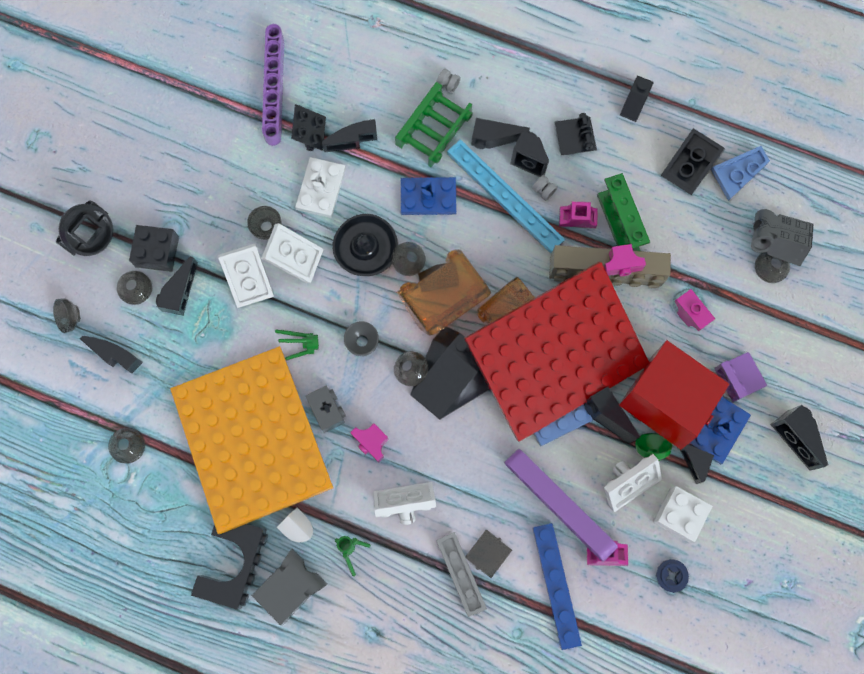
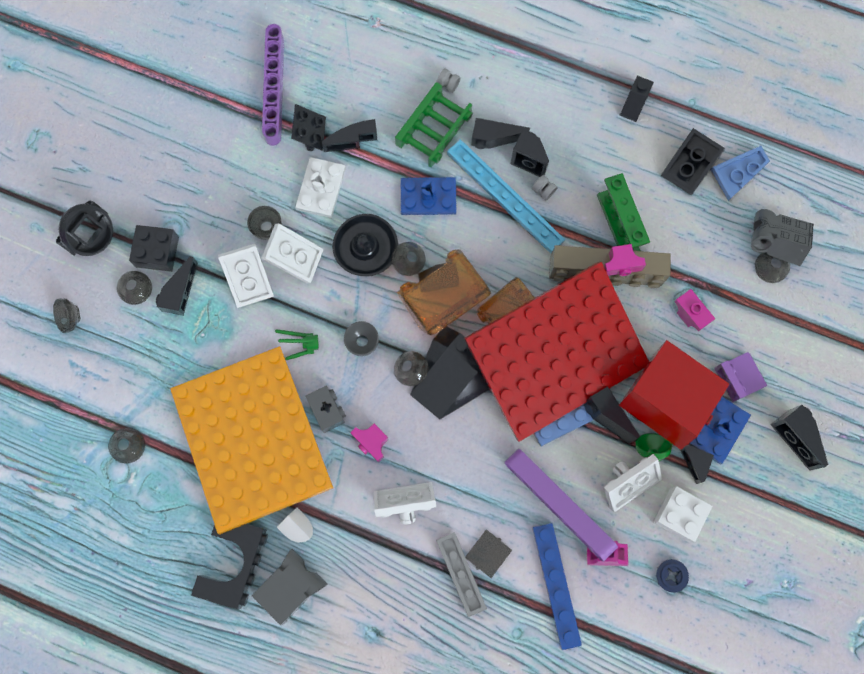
(112, 353): black slope -> none
(347, 546): green plant -> none
(575, 135): black hinge -> none
(578, 215): dark pink brick -> none

